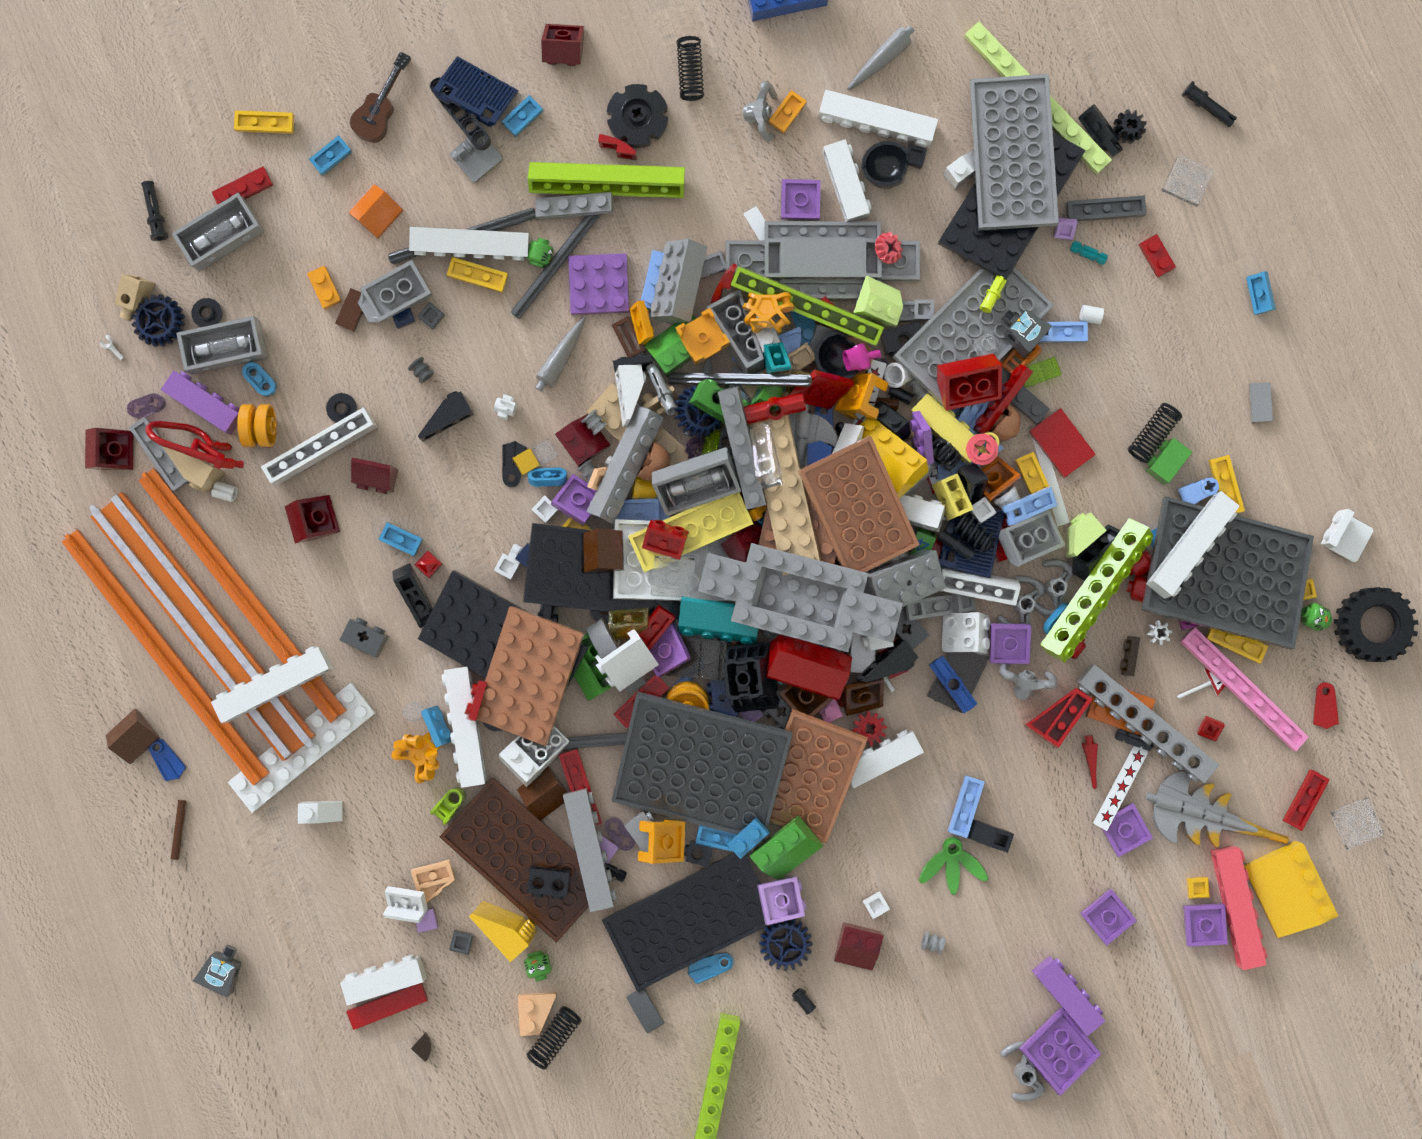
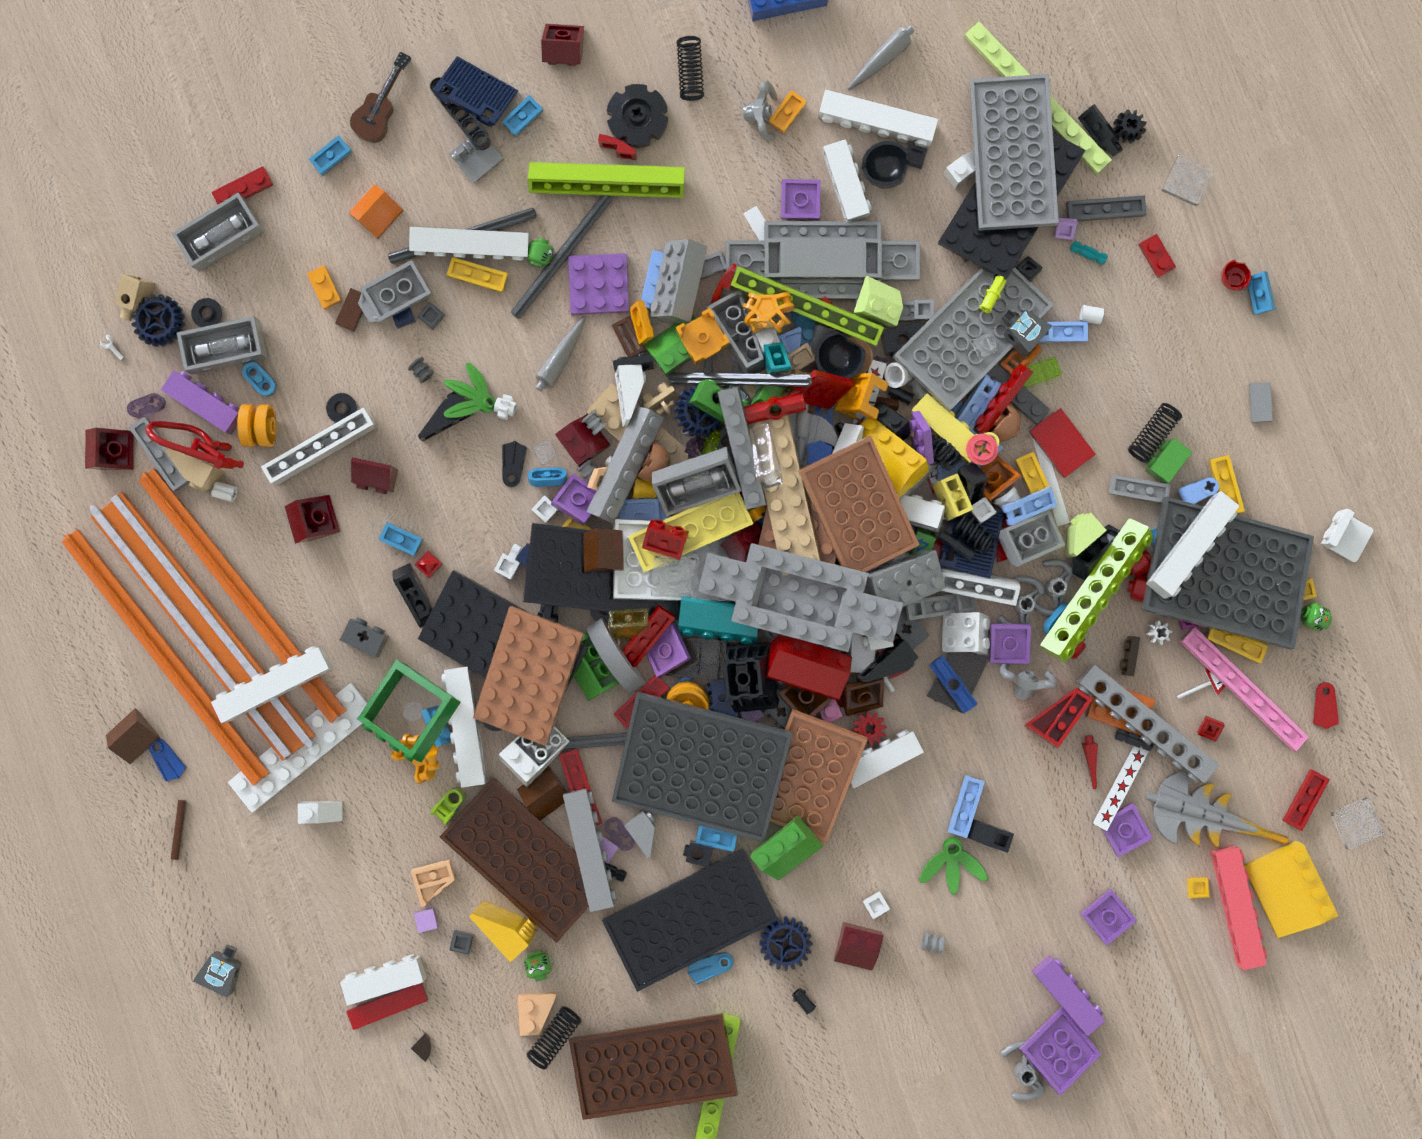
(154, 220): black pin -> none
(264, 122): yellow plate -> none
(405, 904): white bracket -> none
(434, 726): none -> green window
(473, 708): red plate -> none
(478, 395): none -> bright green plant
(525, 461): yellow tile -> none
(549, 875): black brick -> none
(574, 205): light grey plate -> none
(627, 662): white panel -> none
(645, 1010): dark grey slope -> none
(653, 1066): none -> reddish brown plate
(665, 395): light grey pin -> none
(665, 841): light orange panel -> none
(748, 838): dark azure plate -> none
(781, 900): lavender plate -> none
(858, 358): dark pink piece -> none
(881, 248): coral gear -> none
(970, 381): red slope -> none
(1029, 268): none -> black tile
(1138, 488): none -> light grey plate
(1202, 99): black pin -> none
(1205, 924): medium lavender plate -> none
(1235, 276): none -> red hair
(1350, 624): black tyre -> none

